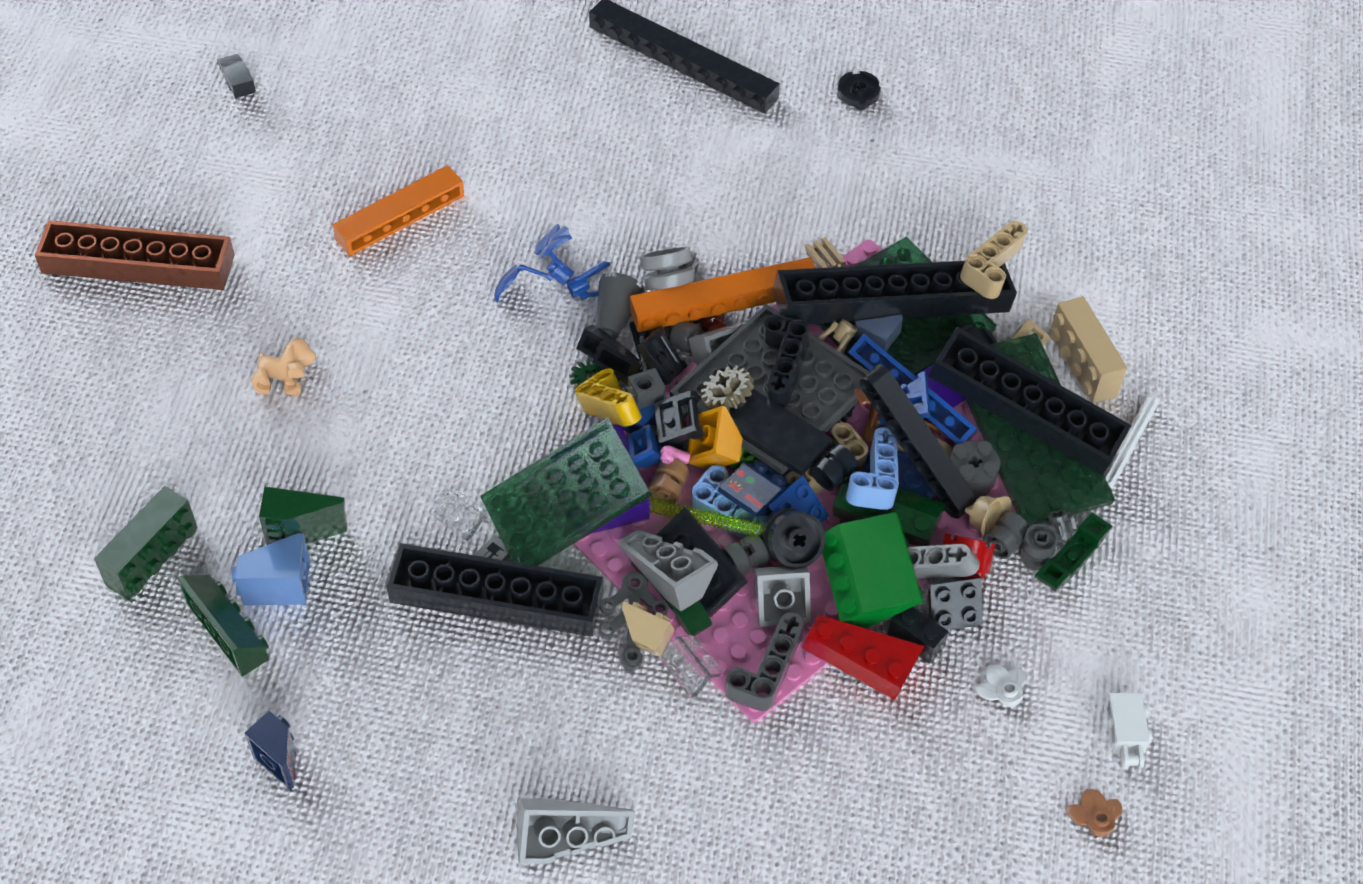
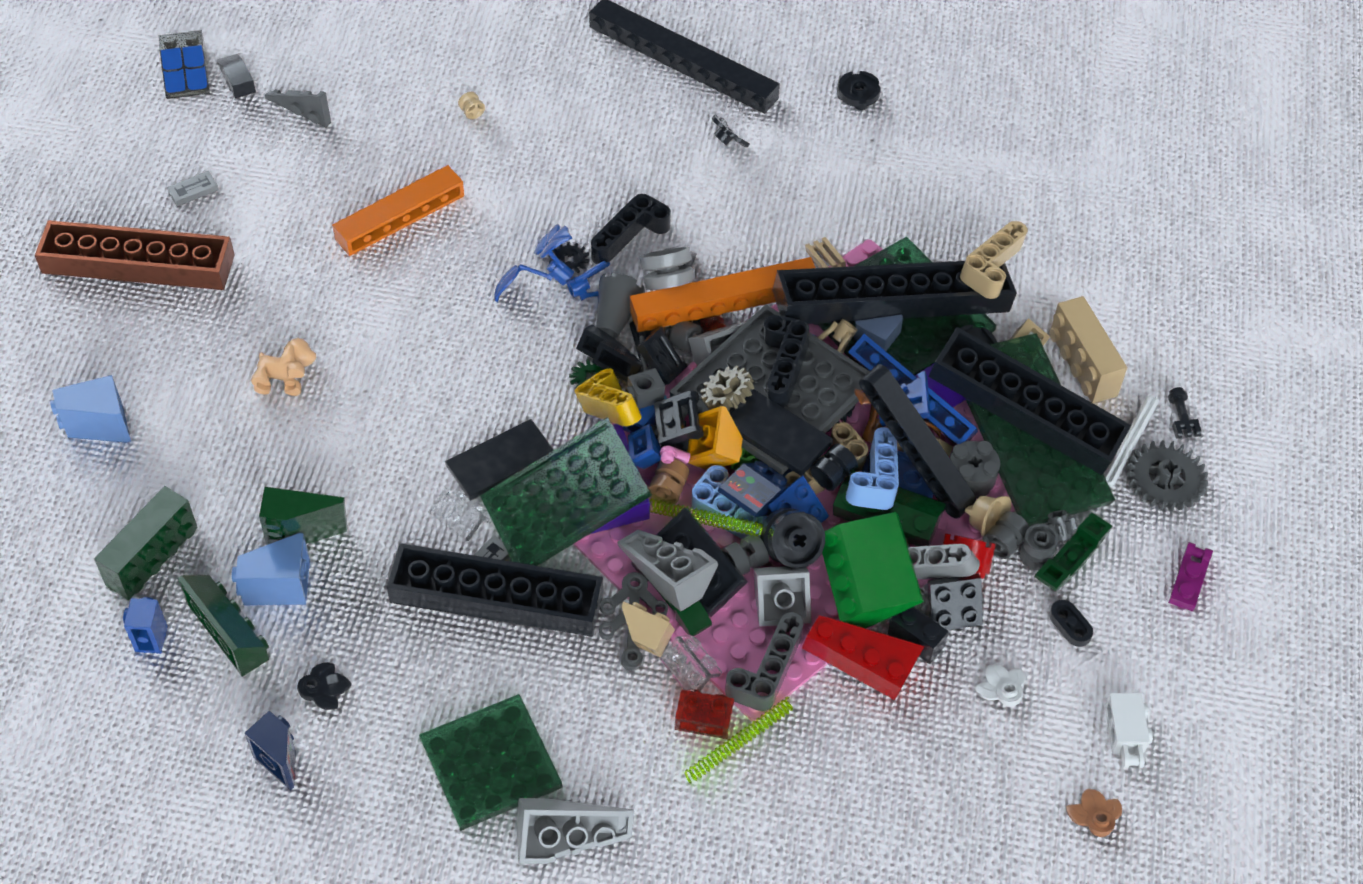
(91, 411): none -> medium blue slope
(145, 625): none -> blue brick
(184, 64): none -> slope
(192, 188): none -> light grey tile
(303, 104): none -> dark grey wing
(326, 686): none -> black plate
(471, 105): none -> tan wheel
(490, 761): none -> clear green plate
(498, 458): none -> black tile
(569, 251): none -> black gear
(627, 223): none -> black beam
(704, 713): none -> clear red brick
(725, 134): none -> black animal
(748, 736): none -> clear neon green piece
(1072, 624): none -> black plate
(1171, 464): none -> dark grey gear
(1178, 396): none -> black hinge
(1190, 577): none -> magenta plate

